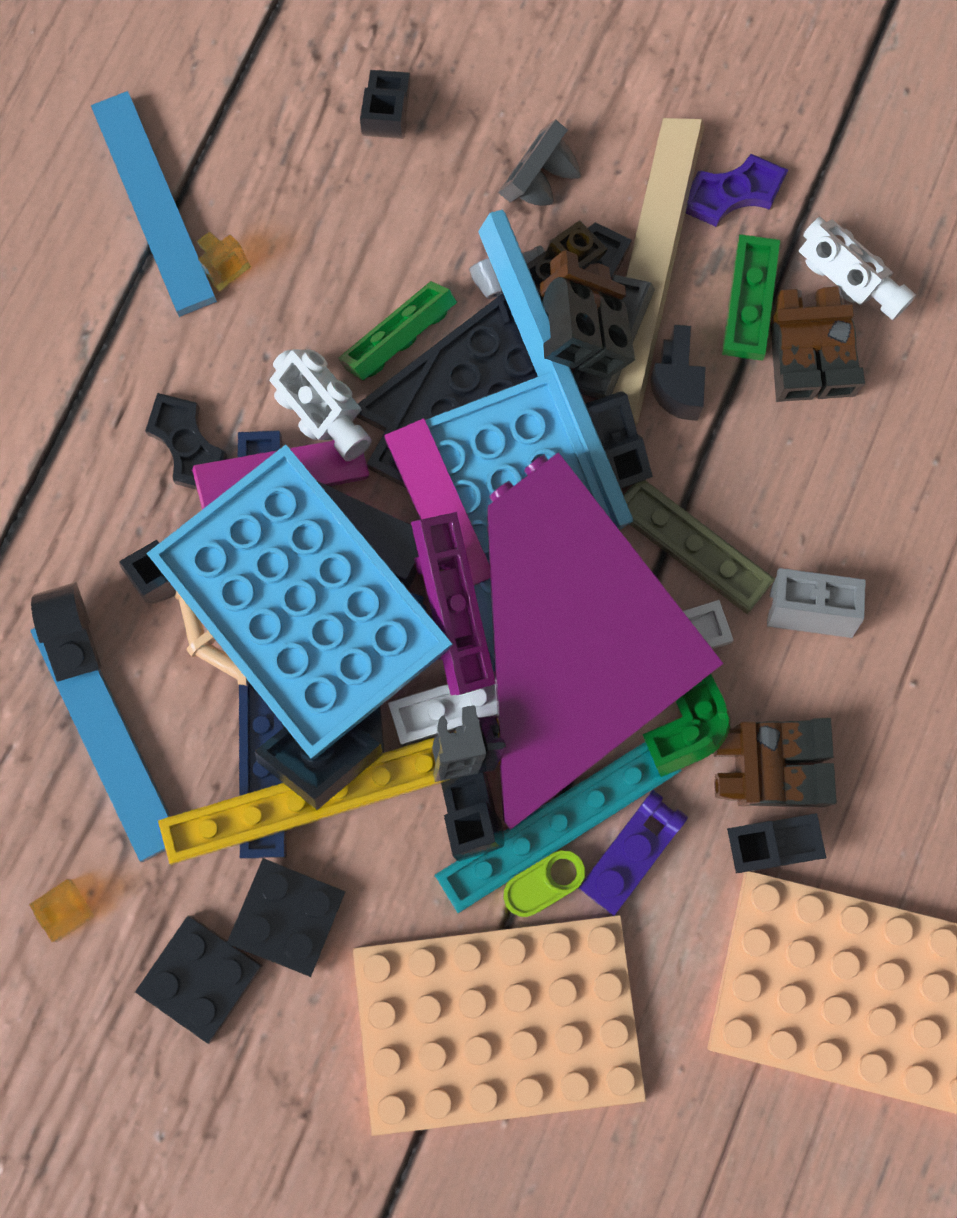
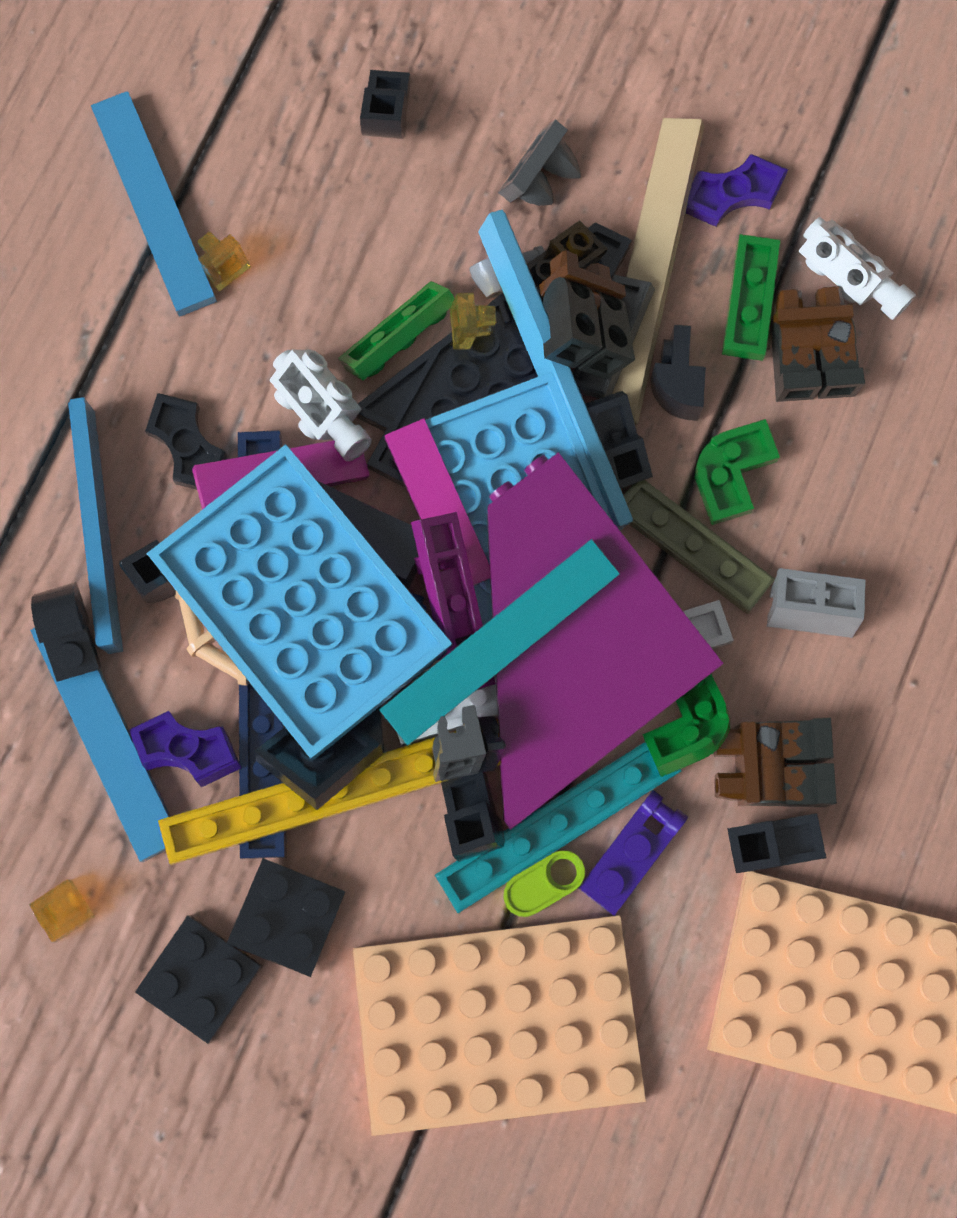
(95, 526): none -> dark azure tile
(200, 752): none -> dark purple tile
(469, 320): none -> clear yellow tile
(499, 642): none -> teal tile
(722, 465): none -> green plate

